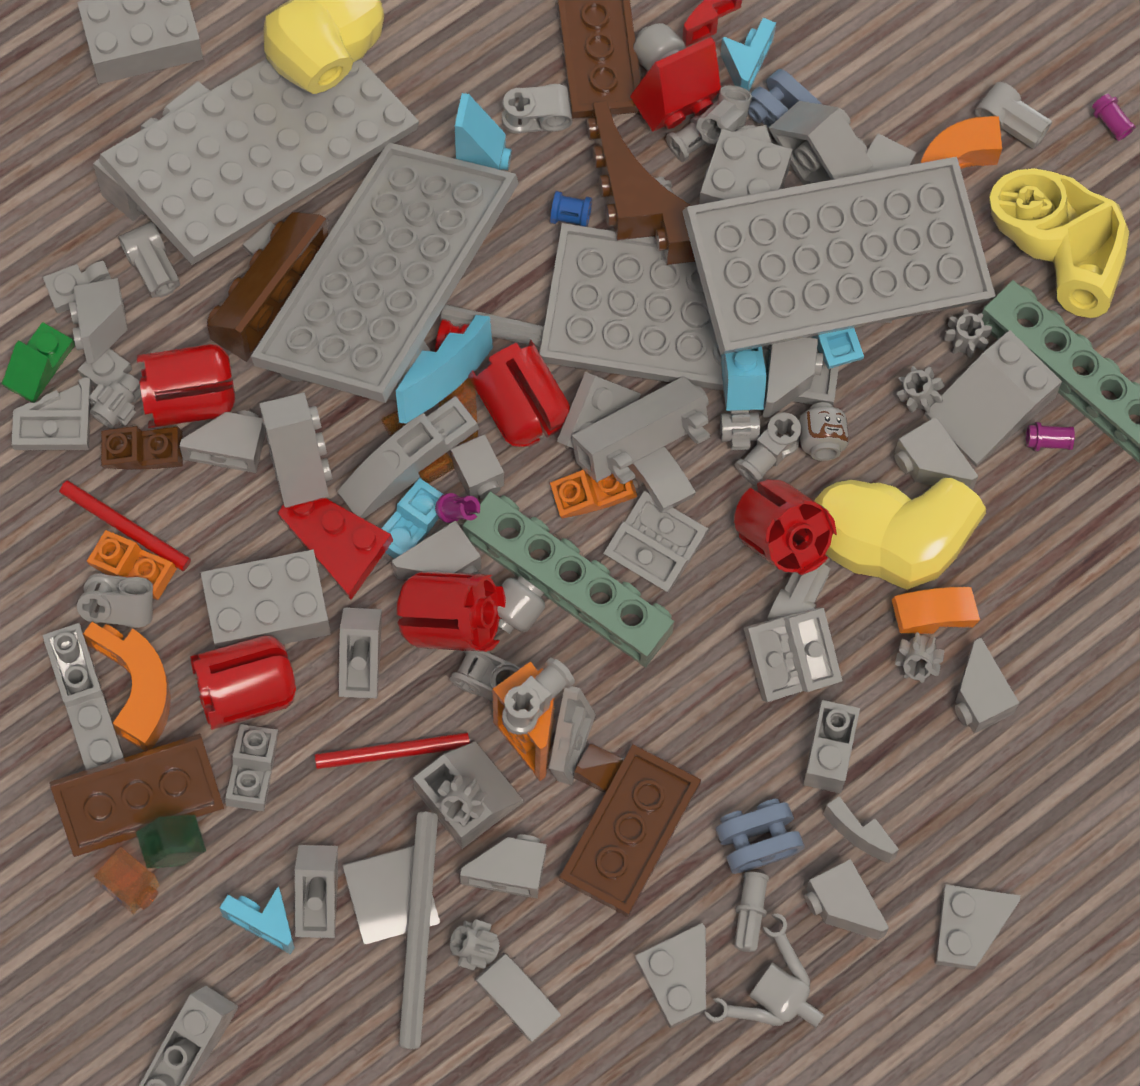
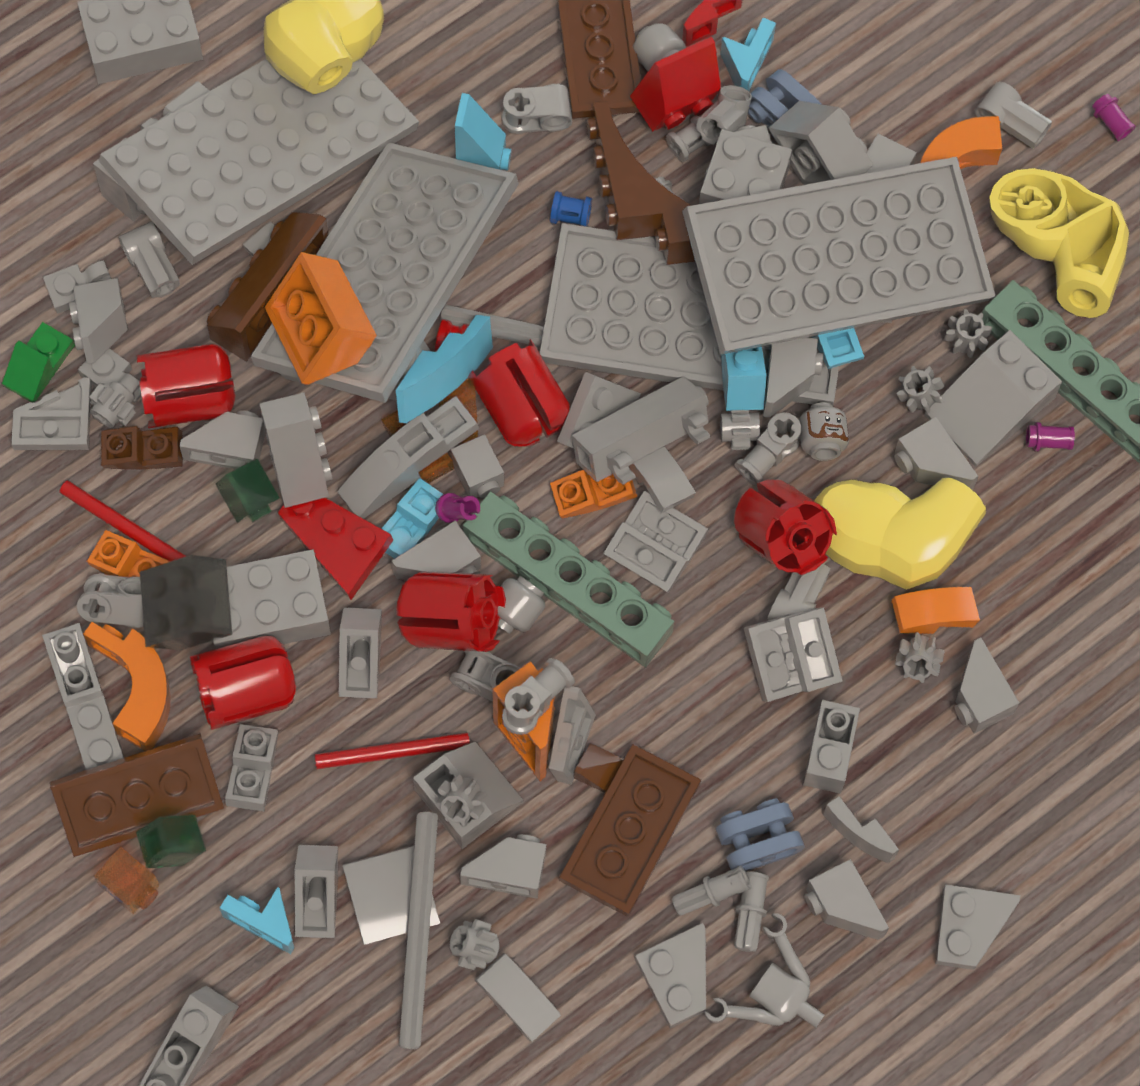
(185, 603): none -> clear smoke brick
(248, 492): none -> clear green brick
(319, 318): none -> orange slope
(712, 891): none -> light grey axle

